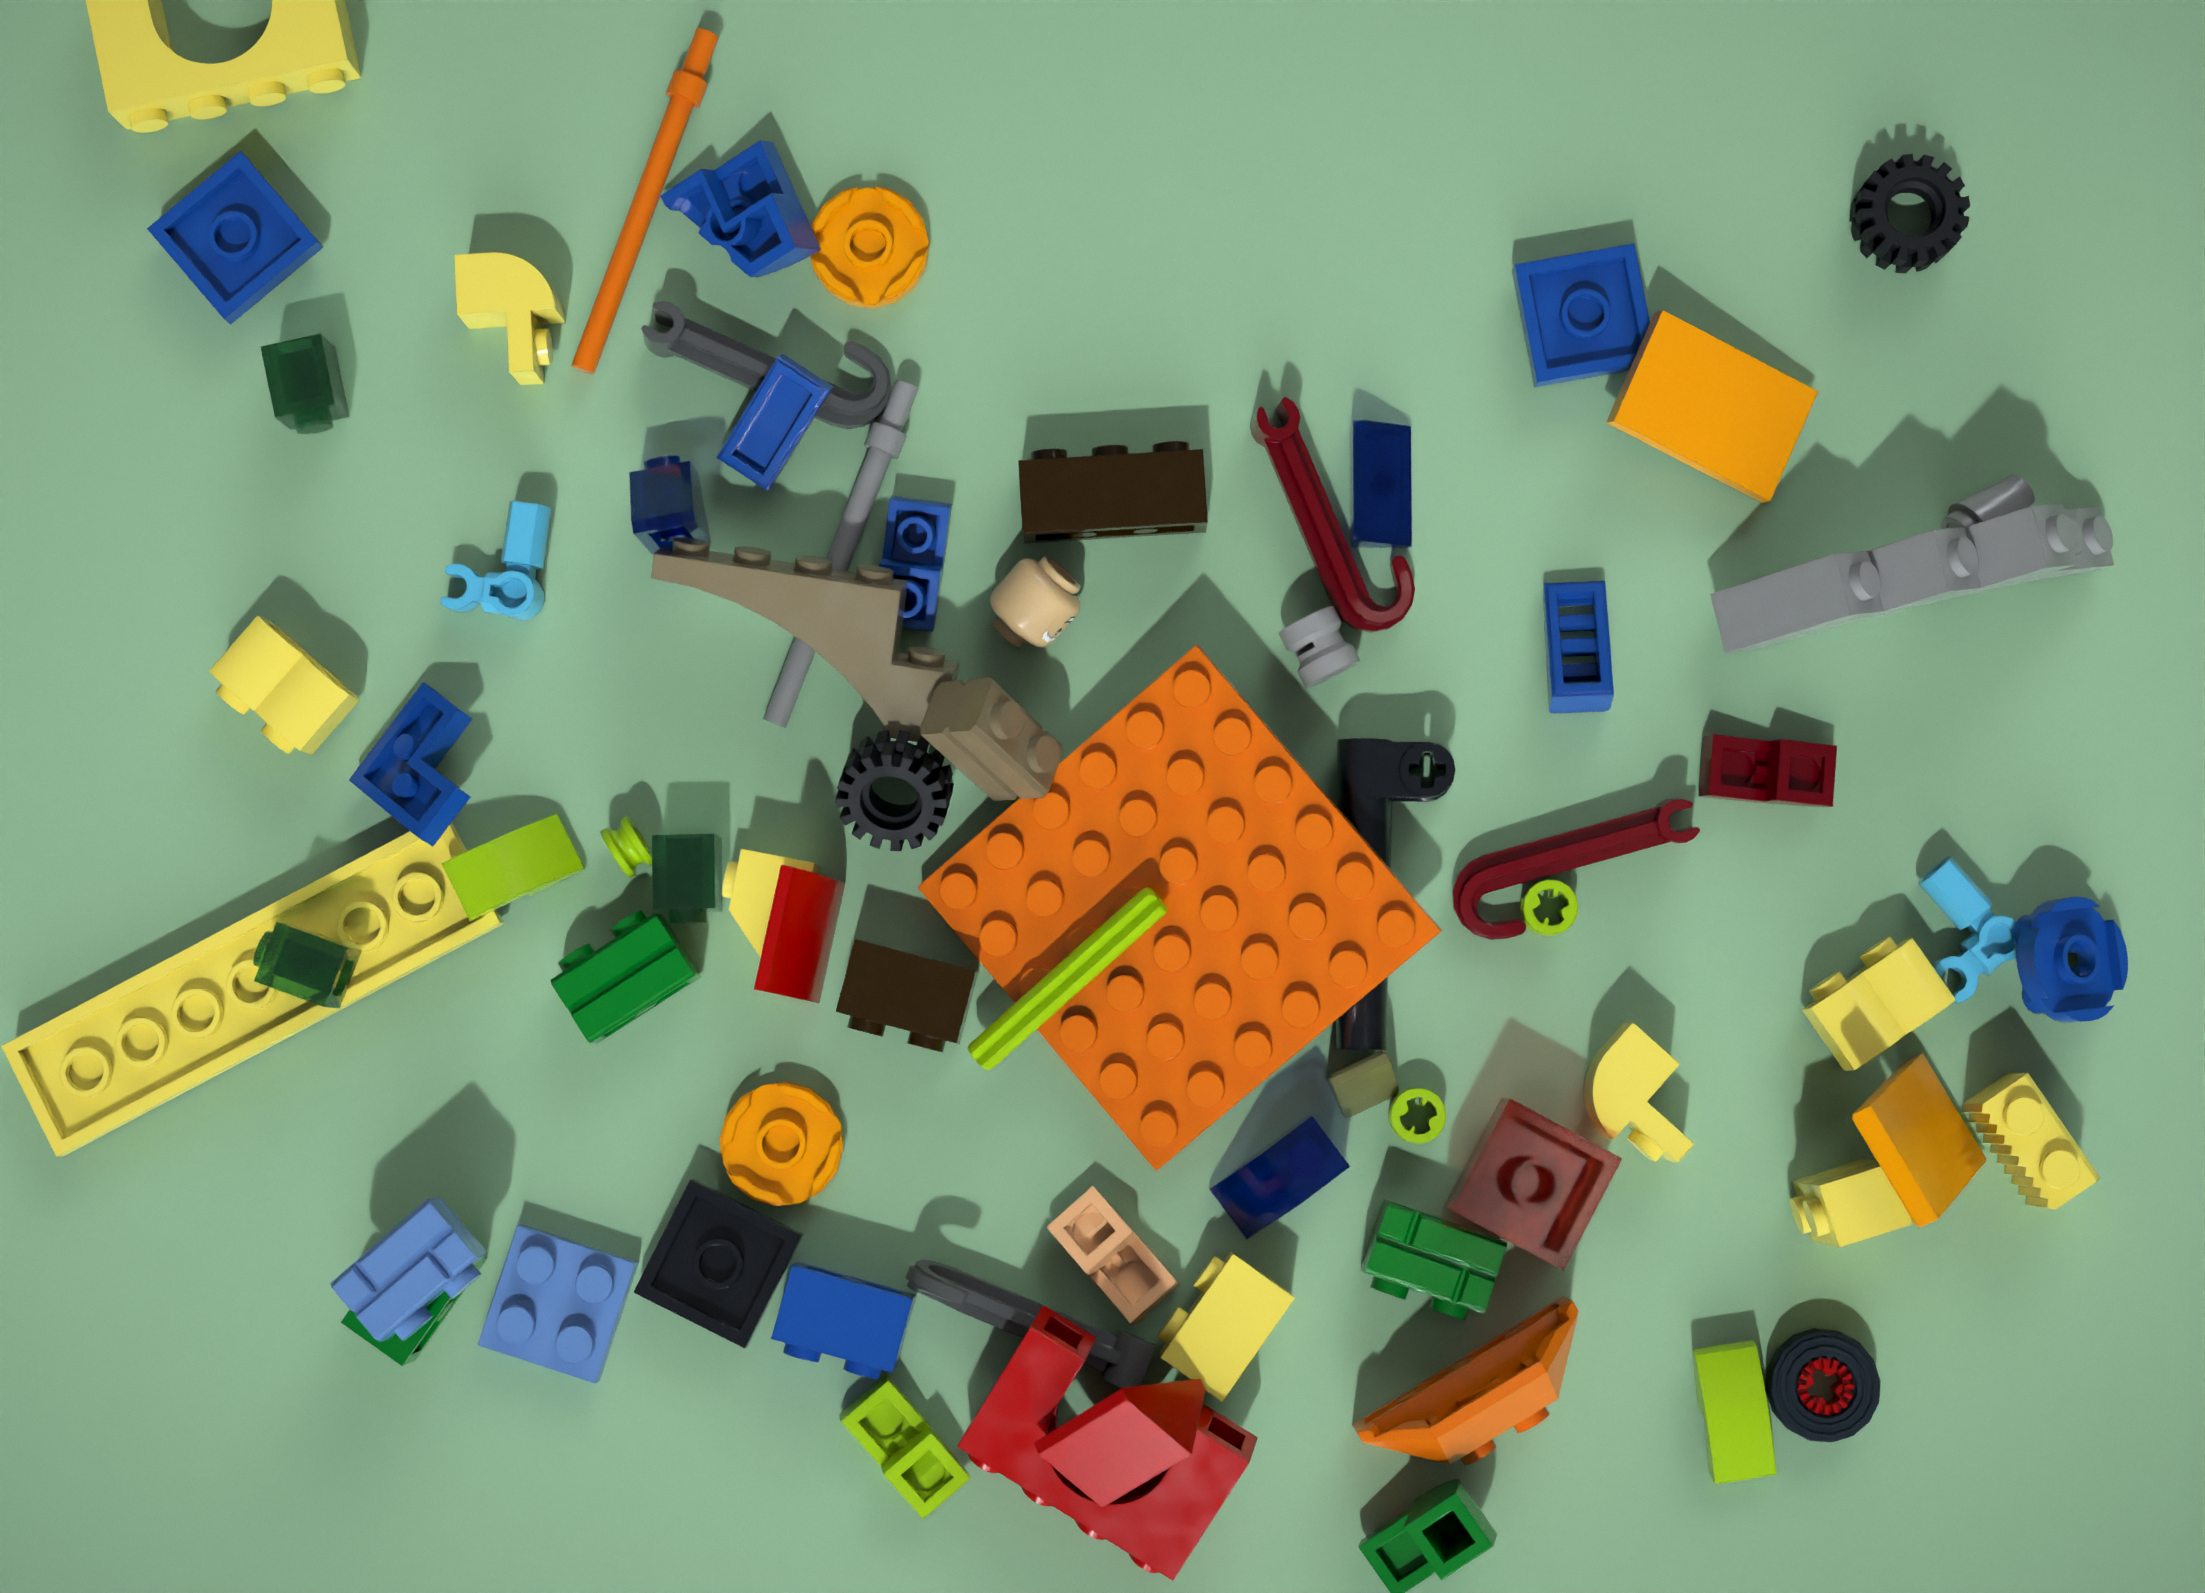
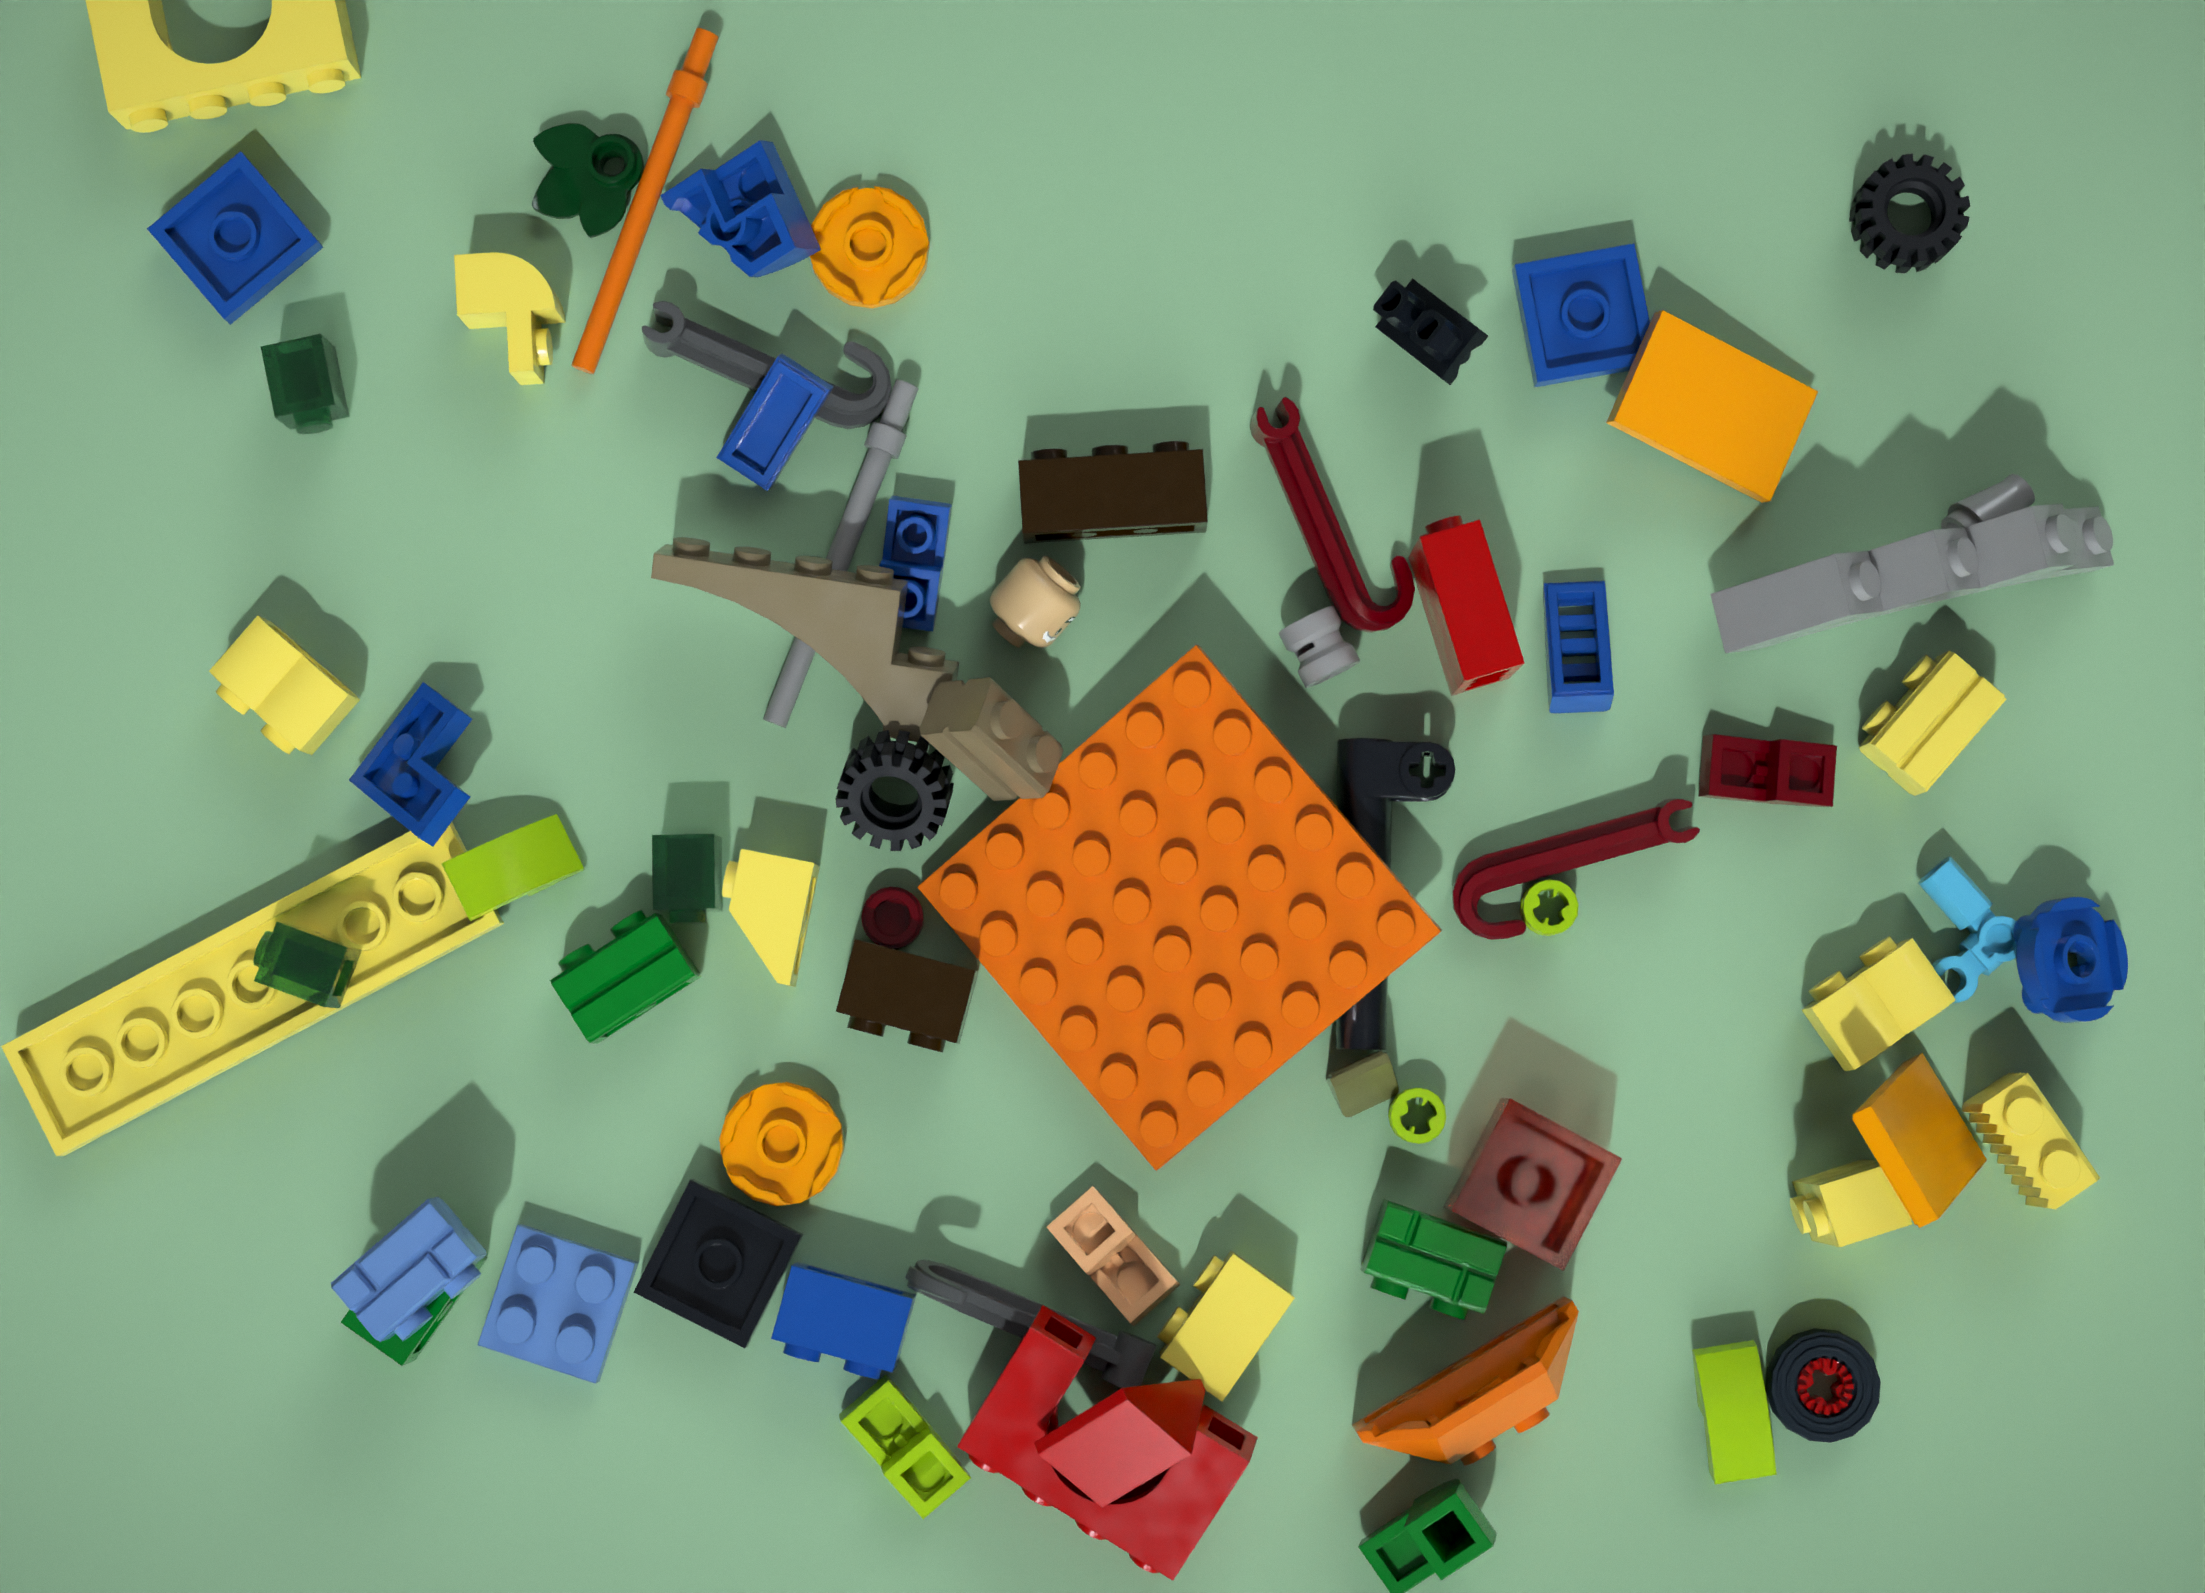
(523, 552): medium azure bar -> none
(578, 177): none -> dark green plate
(627, 846): lime bush -> none
(667, 503): clear blue slope -> none
(799, 934): red slope -> none
(892, 917): none -> dark red tile
(1067, 978): lime axle -> none
(1279, 1177): clear blue slope -> none
(1380, 485): clear blue slope -> none
(1427, 328): none -> black hips
(1465, 605): none -> red brick
(1618, 1088): light yellow brick -> none
(1930, 721): none -> light yellow brick

